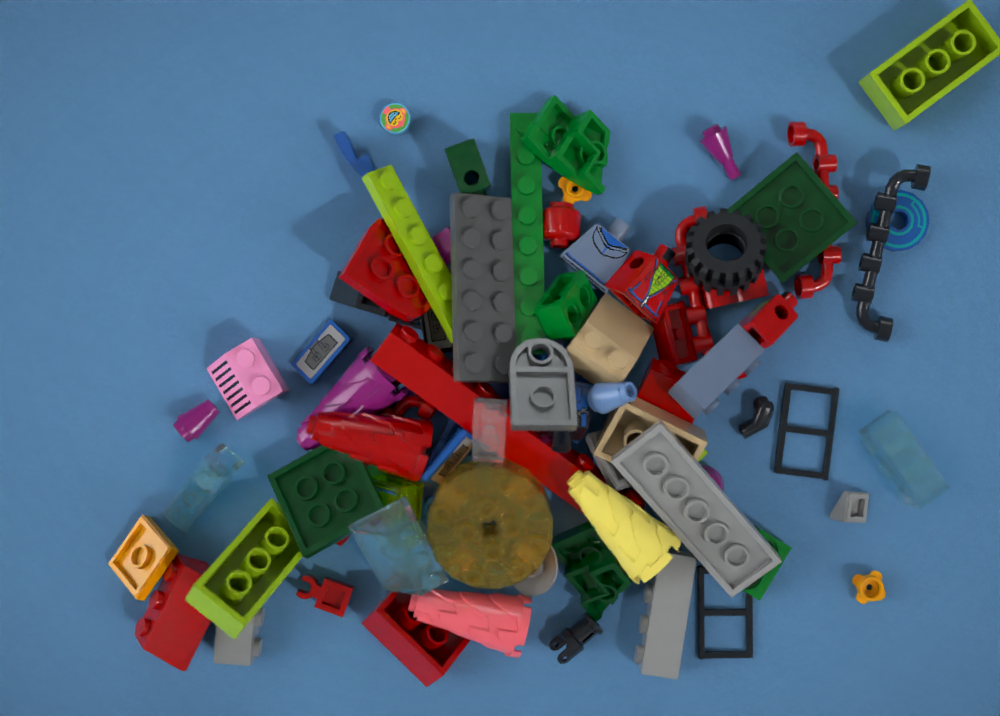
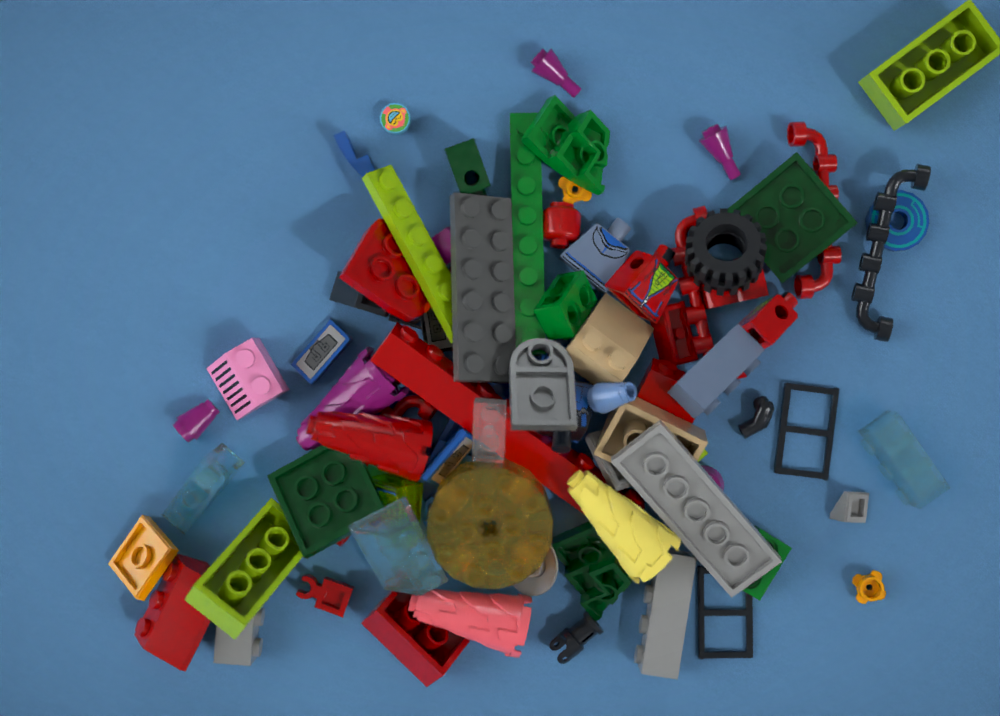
(550, 68): none -> magenta cone

